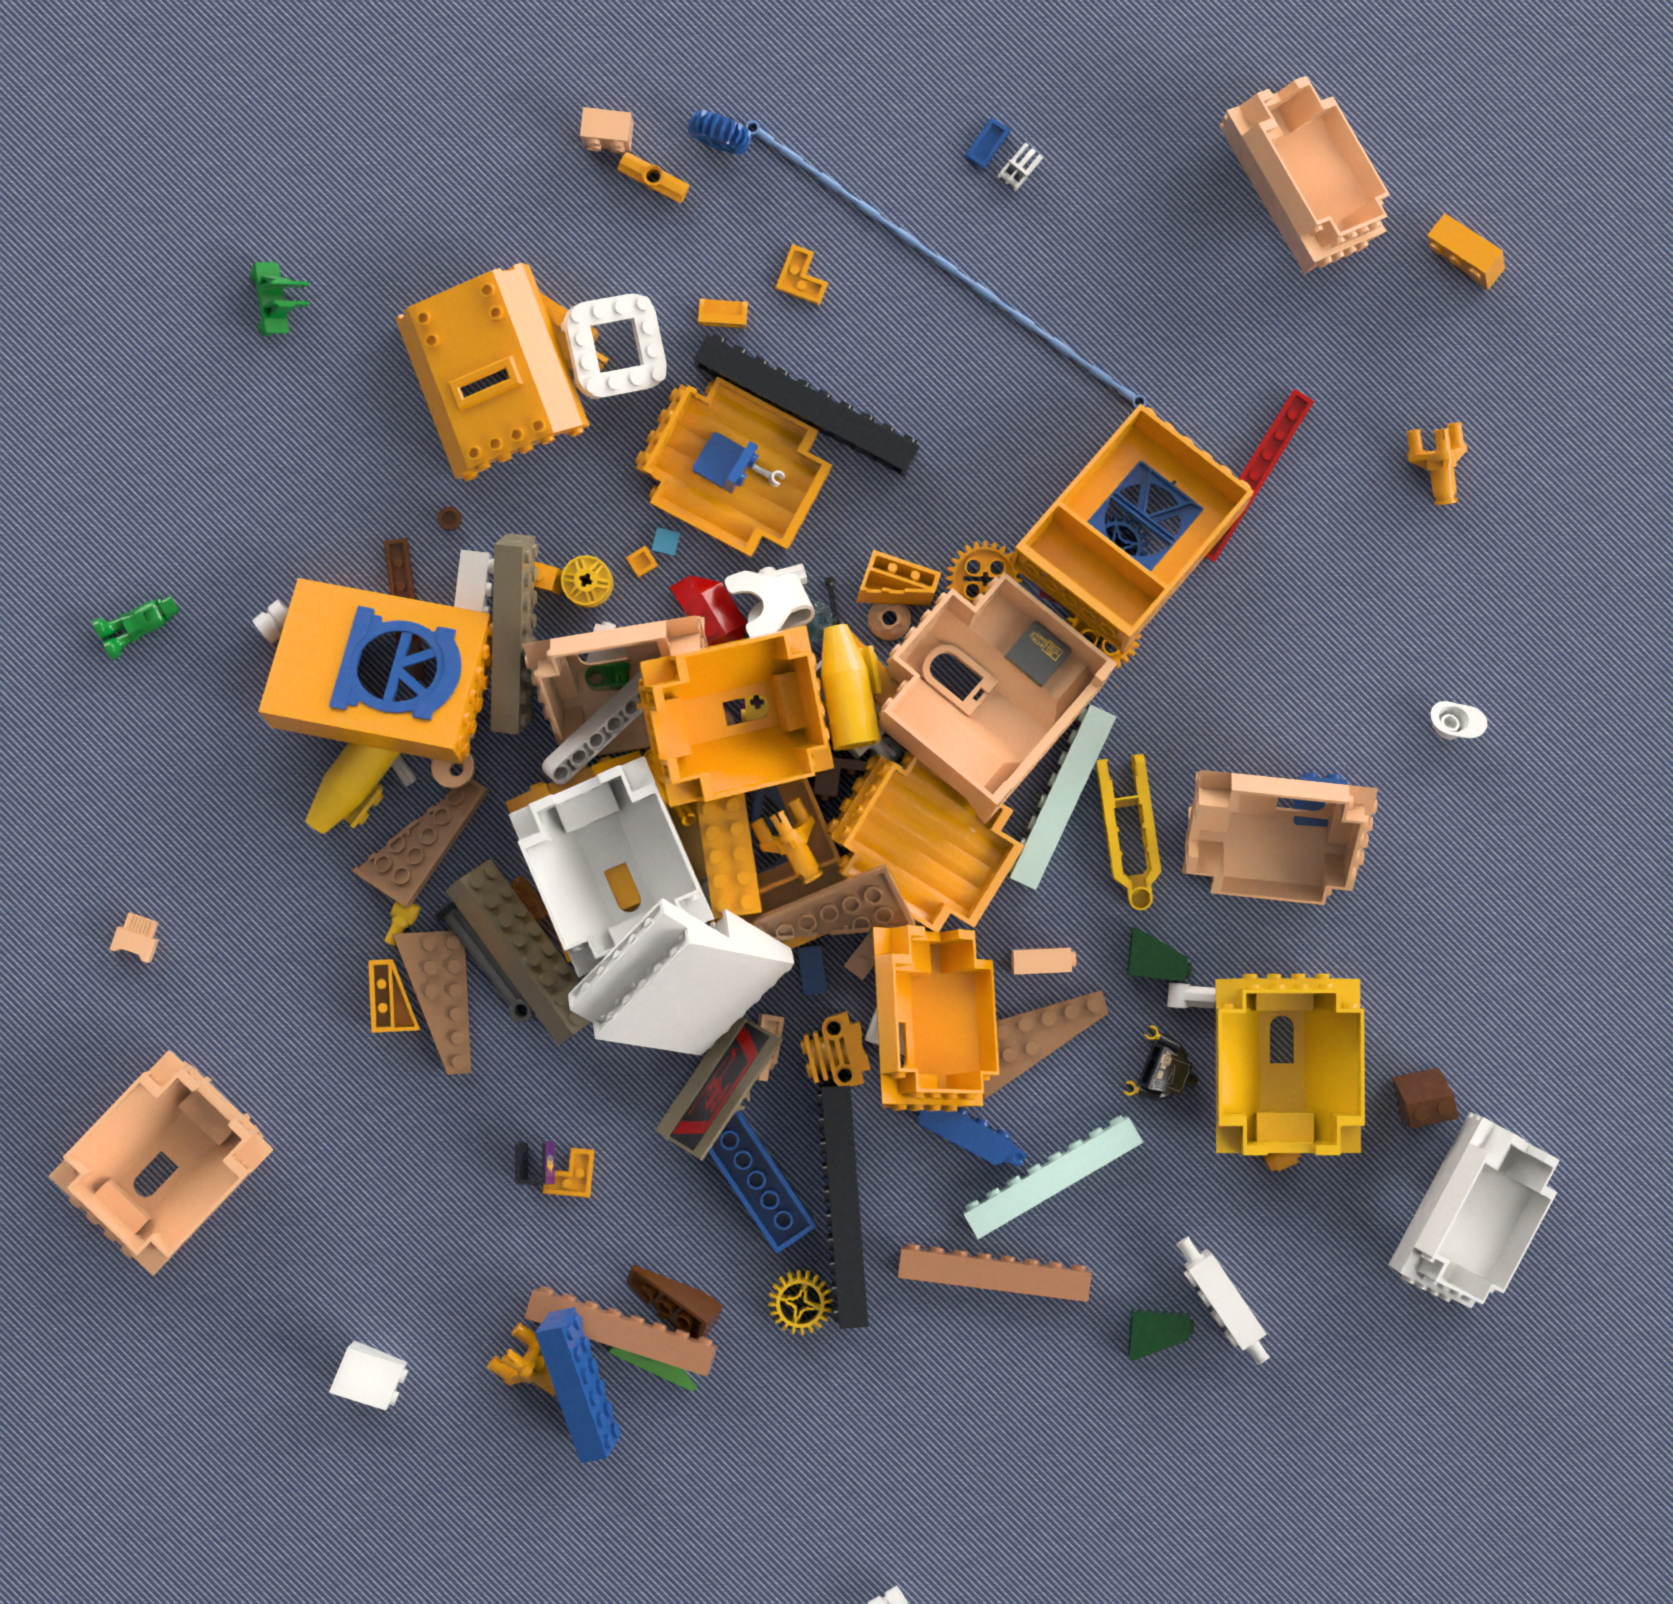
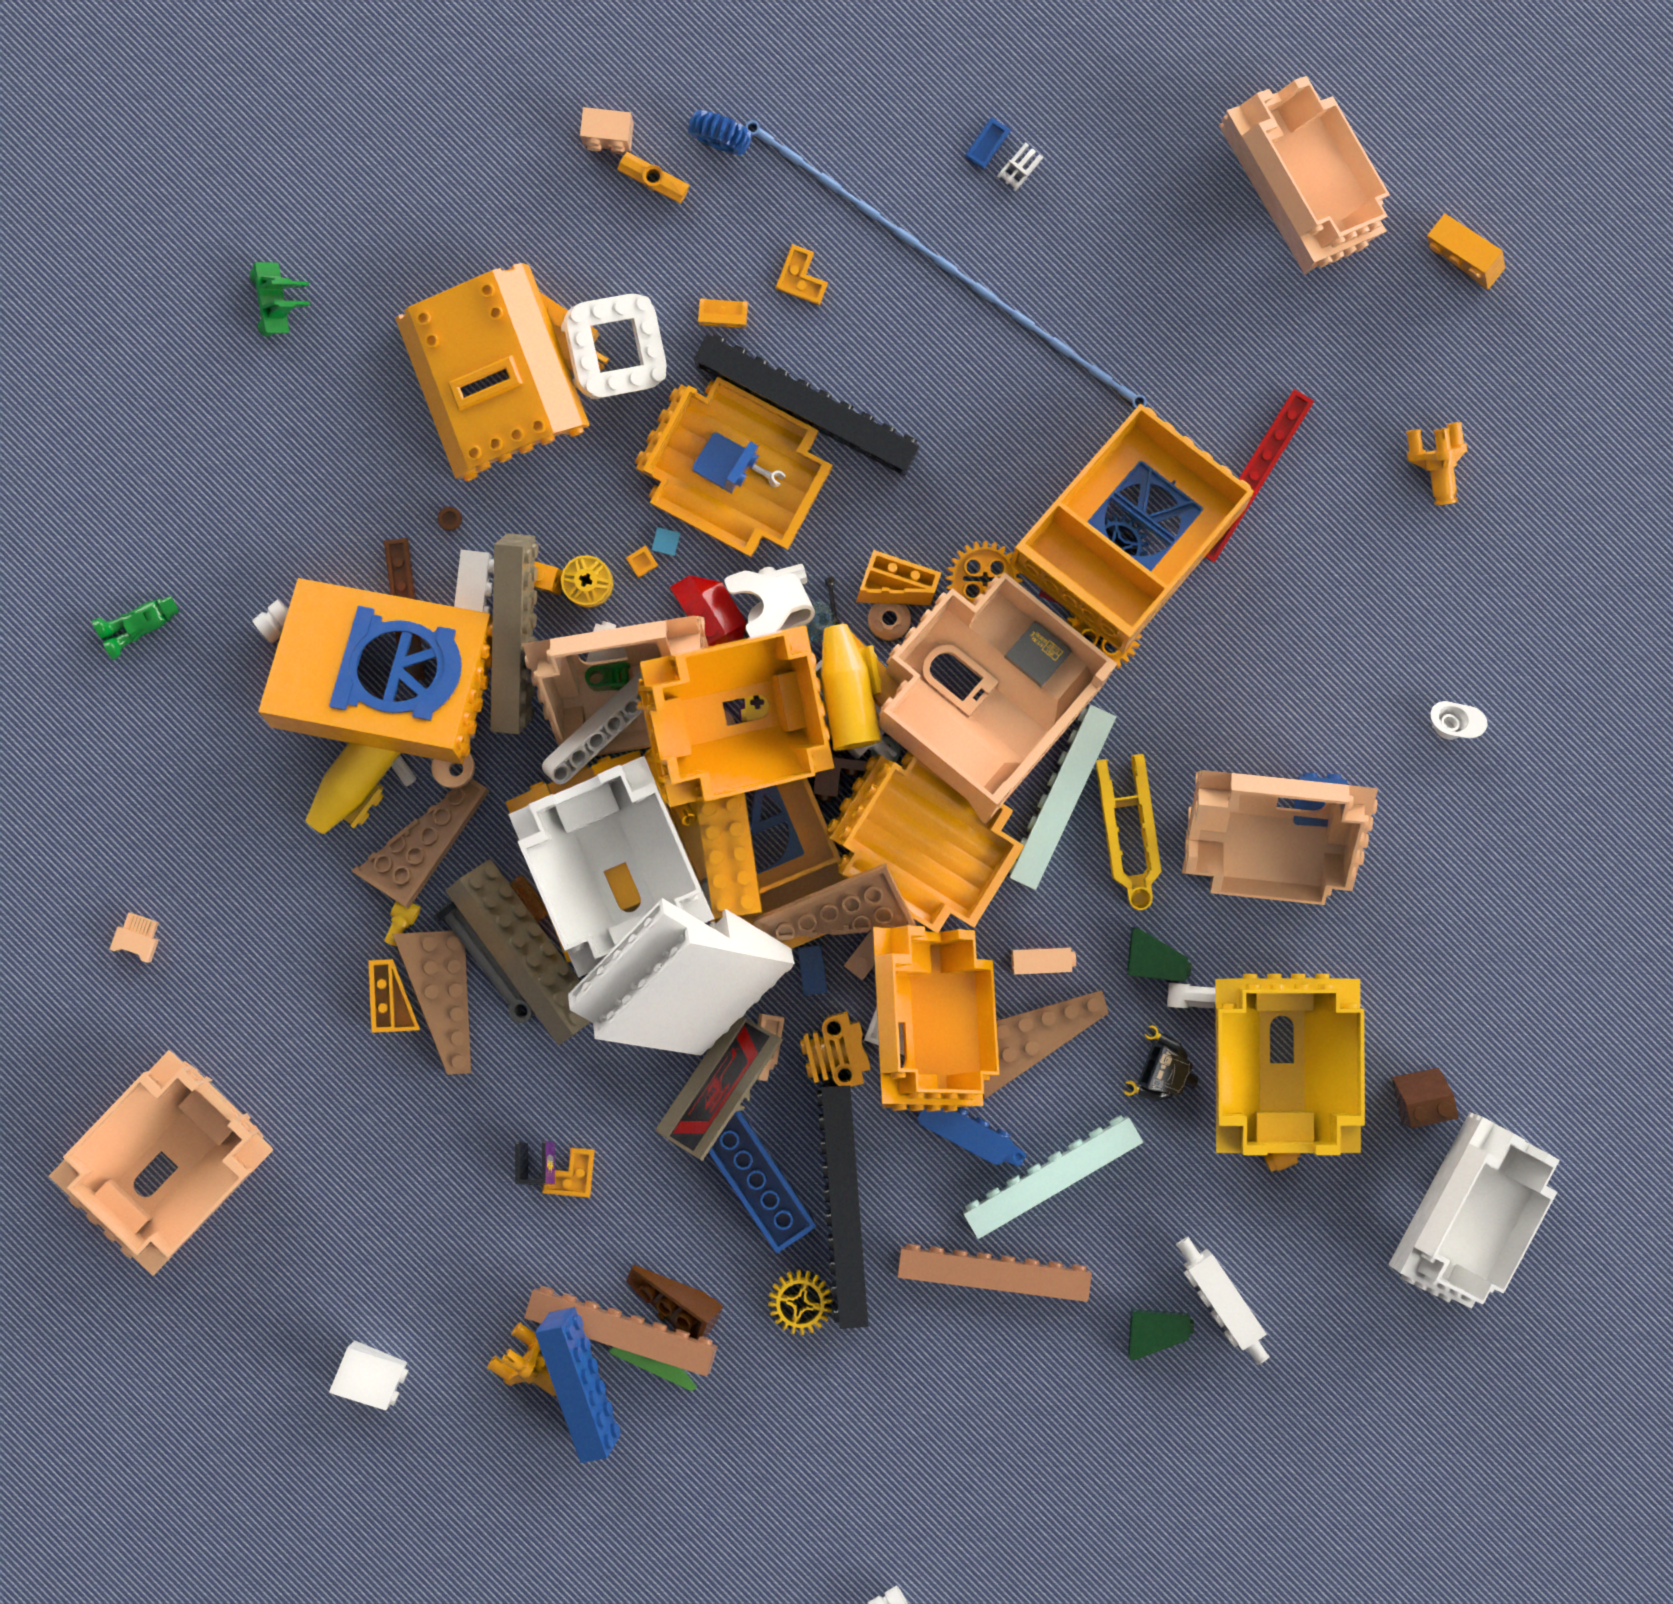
(791, 840): light orange wheel -> none

